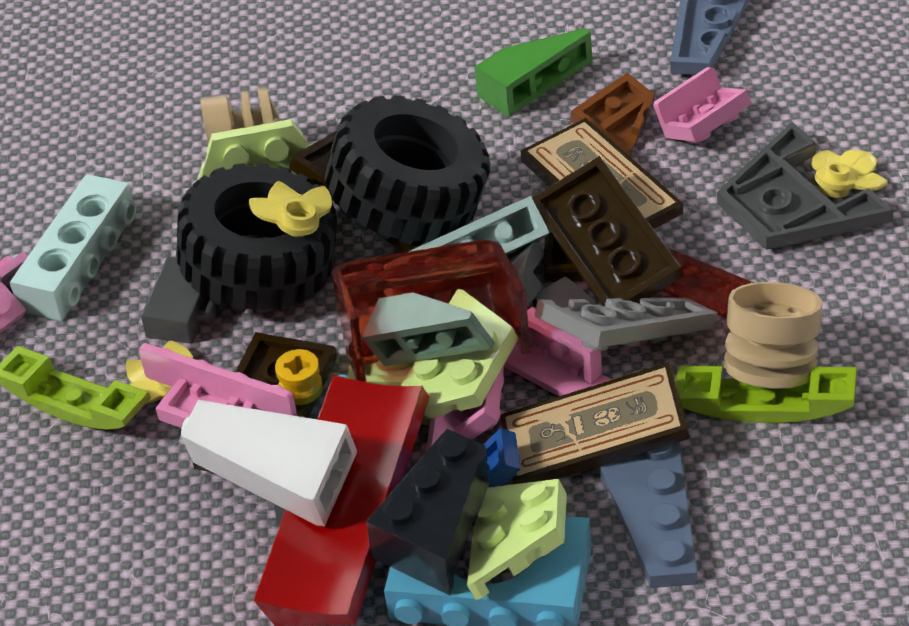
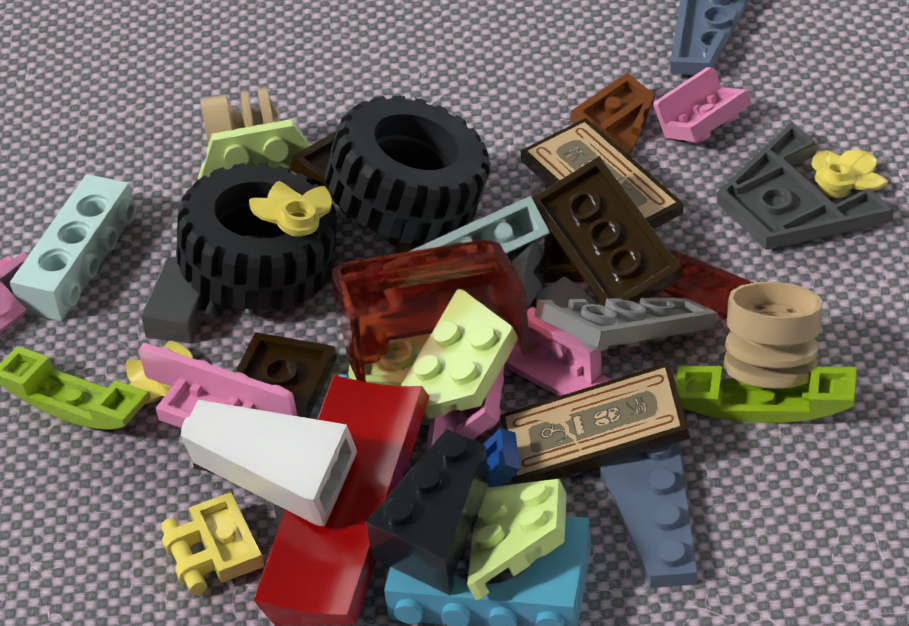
(226, 541): none -> light yellow plate
(299, 374): yellow wheel -> none
(422, 328): sand green slope -> none
(530, 69): bright green slope -> none

